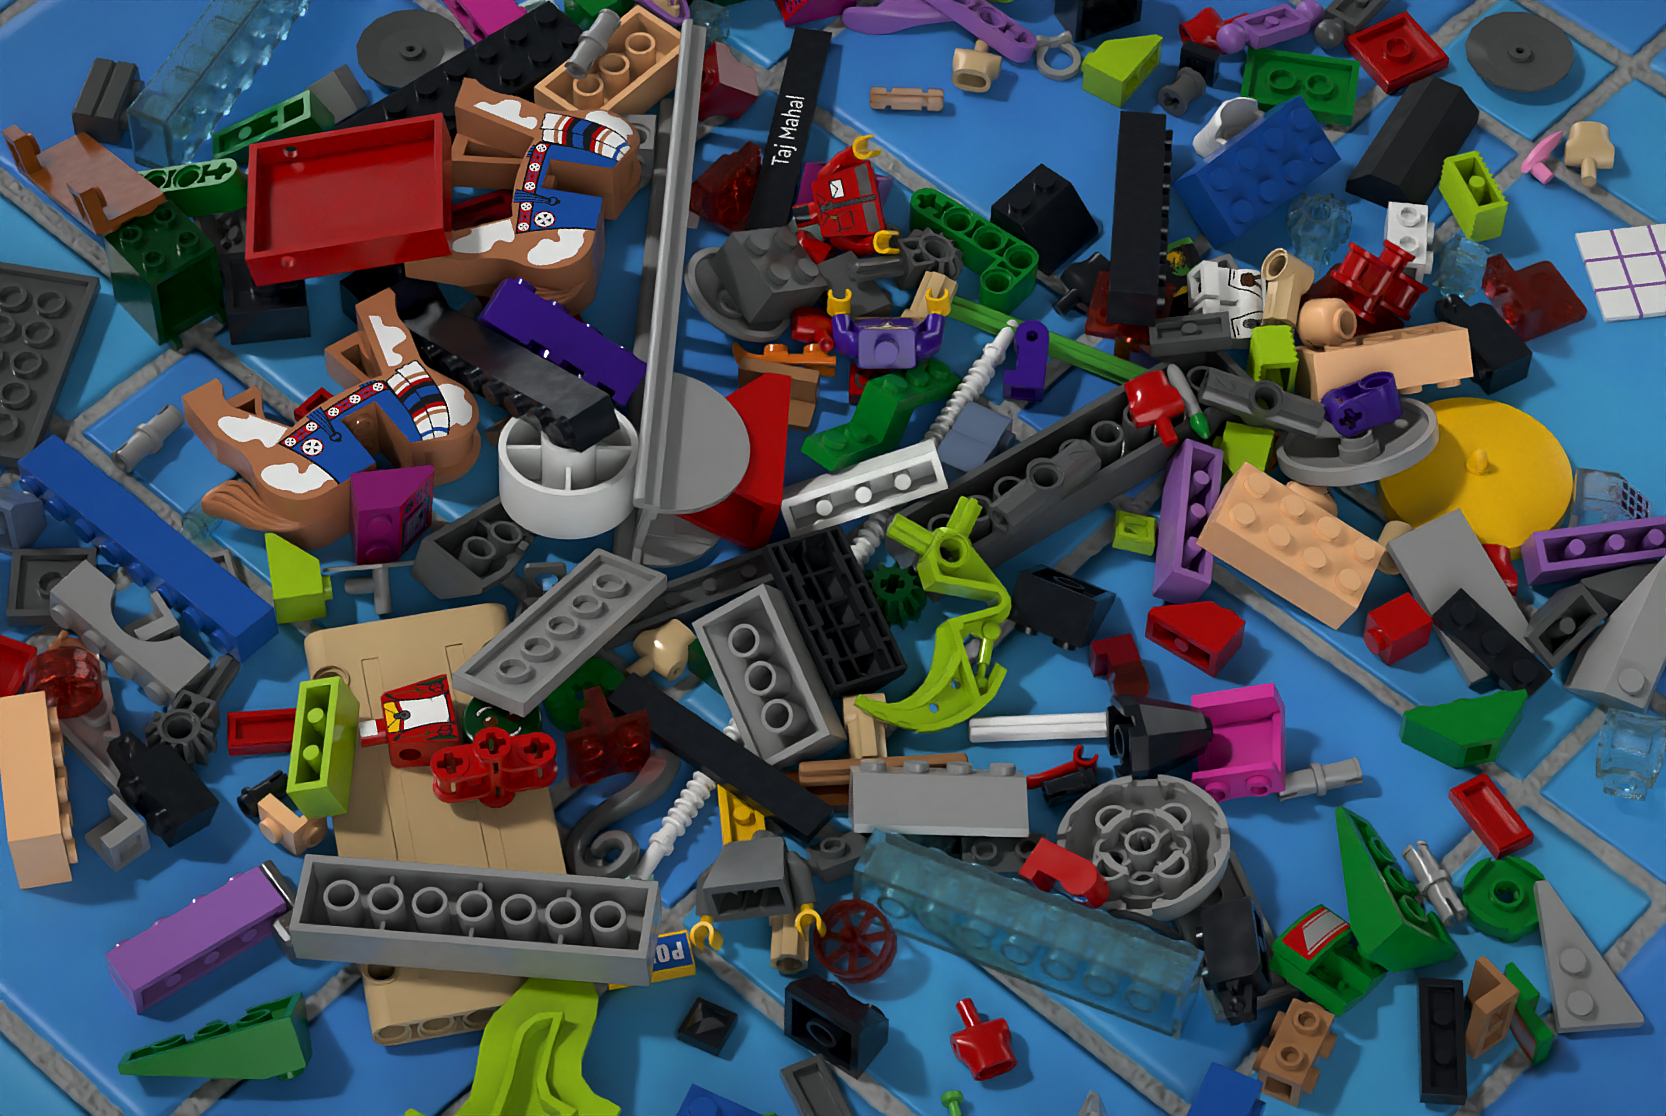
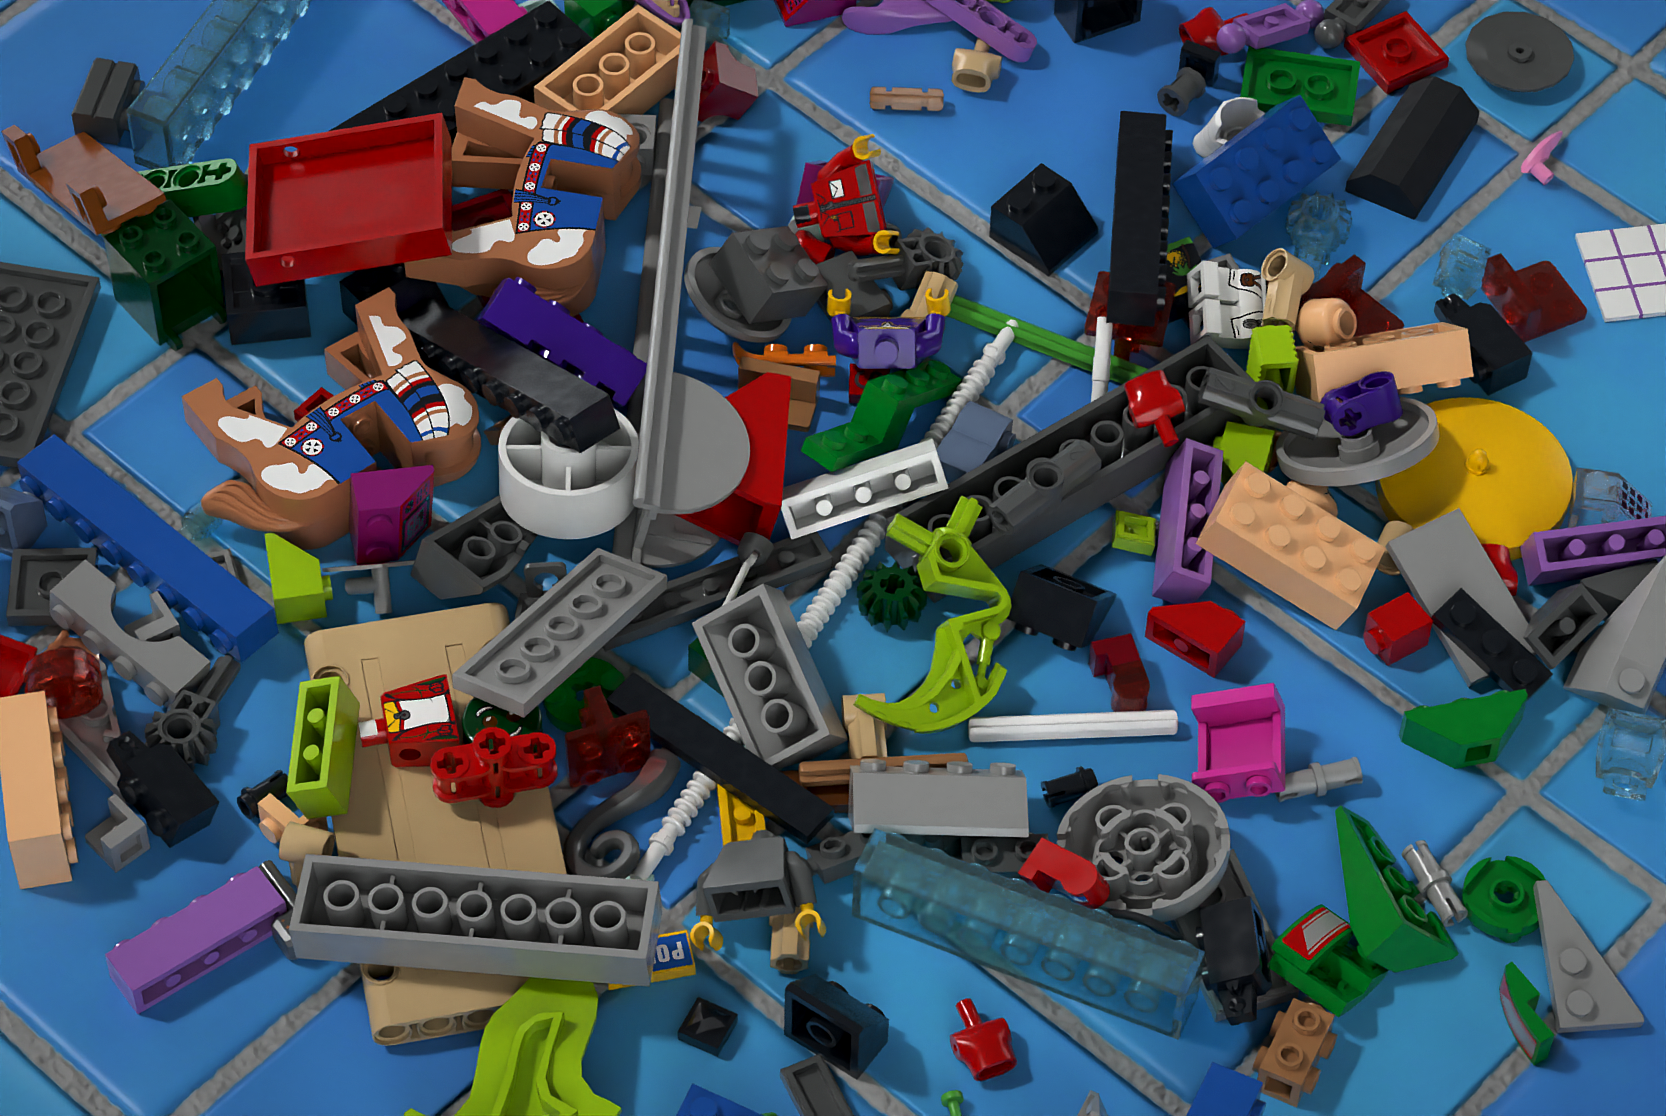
(147, 438): light grey pin -> none
(257, 1046): green wedge -> none
(260, 731): red tile -> none
(291, 118): green slope -> none
(303, 840): none -> tan piece
(340, 93): light grey panel -> none
(406, 46): dark grey piece -> none
(592, 44): light grey pin -> none
(662, 650): tan piece -> none
(727, 189): clear red bracket -> none
(753, 553): none -> dark grey hinge
(790, 130): black tile -> none
(812, 327): red piece -> none
(835, 612): black piece -> none
(855, 941): clear red wheel -> none
(1000, 259): green beam -> none
(1031, 350): dark purple leg -> none
(1034, 781): red piece -> none
(1064, 42): light grey piece -> none
(1081, 281): black piece -> none
(1101, 358): none -> white piece
(1120, 67): lime slope -> none
(1154, 735): black cone -> none
(1190, 334): dark grey plate -> none
(1192, 409): light grey piece -> none
(1379, 281): red axle -> none
(1409, 229): white brick -> none
(1441, 1041): black plate -> none
(1473, 196): lime brick -> none
(1491, 816): red tile -> none
(1492, 1004): medium nougat panel -> none
(1589, 149): tan piece -> none

